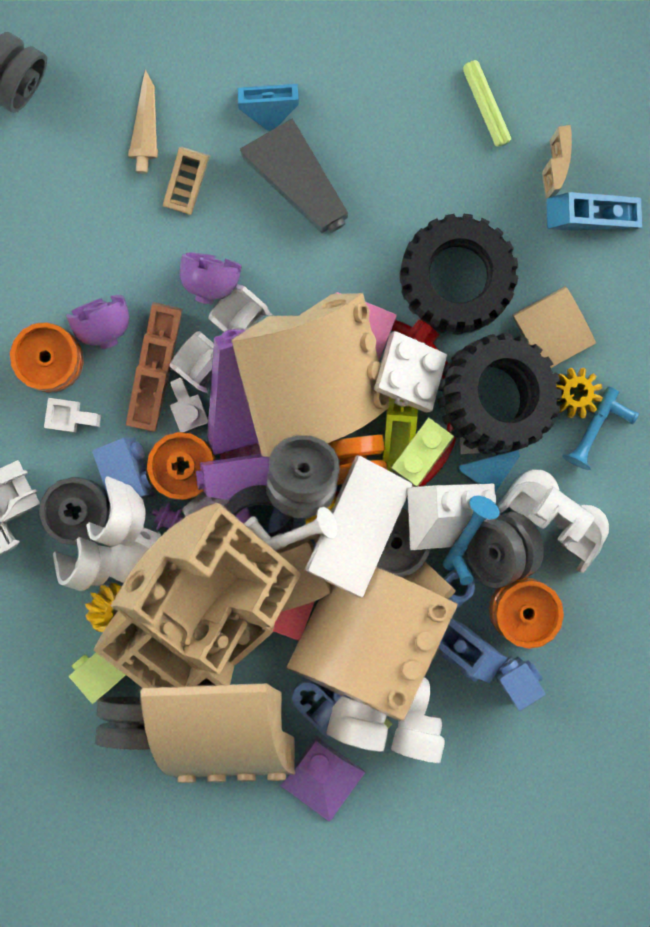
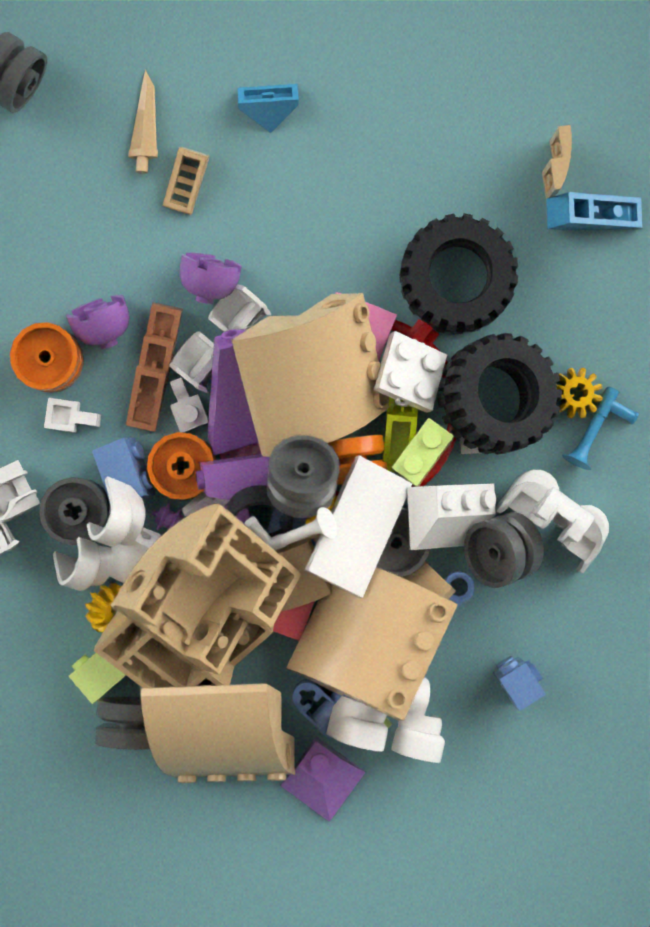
(294, 172): dark grey slope -> none
(470, 652): medium blue brick -> none
(482, 509): dark azure piece -> none
(486, 103): yellowish green axle -> none
(490, 470): dark azure slope -> none
(543, 618): orange wheel -> none
(555, 326): tan slope -> none

